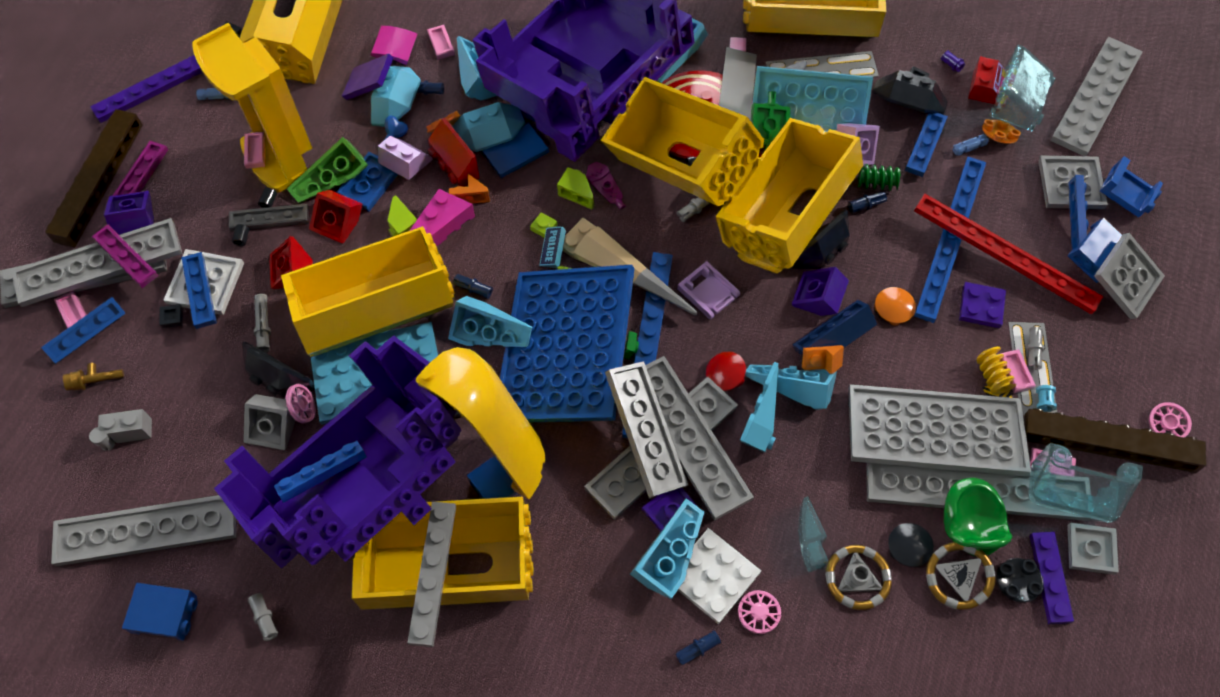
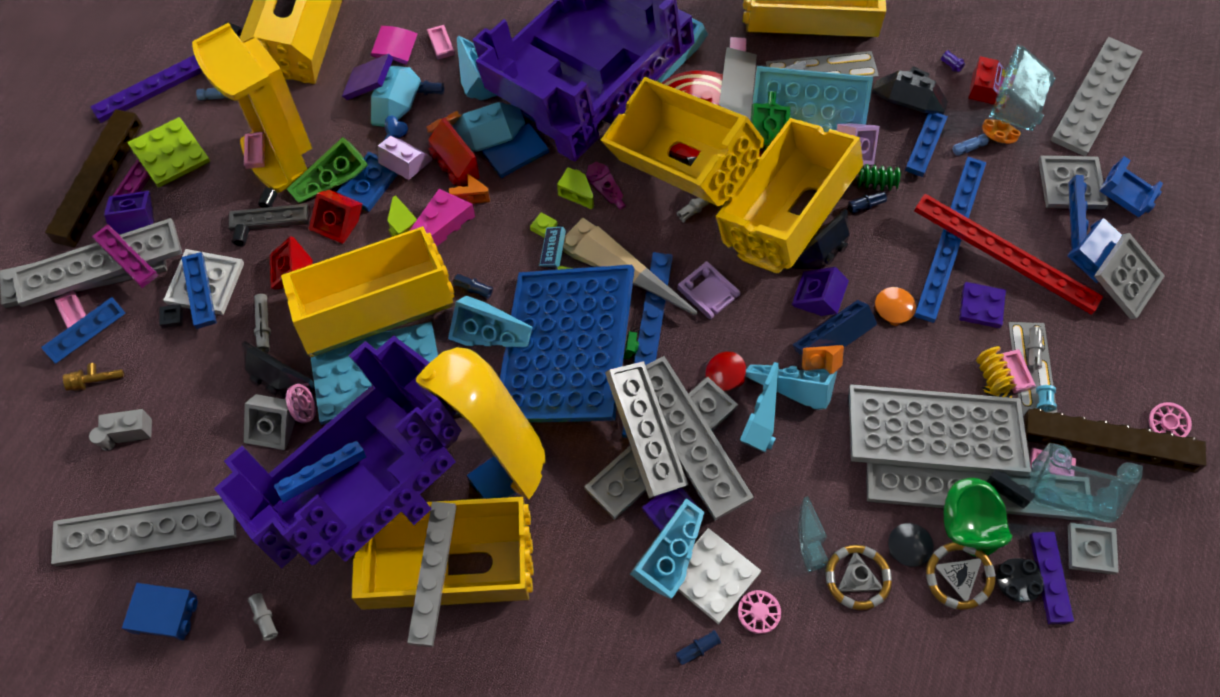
(168, 152): none -> lime plate
(1005, 486): none -> black plate

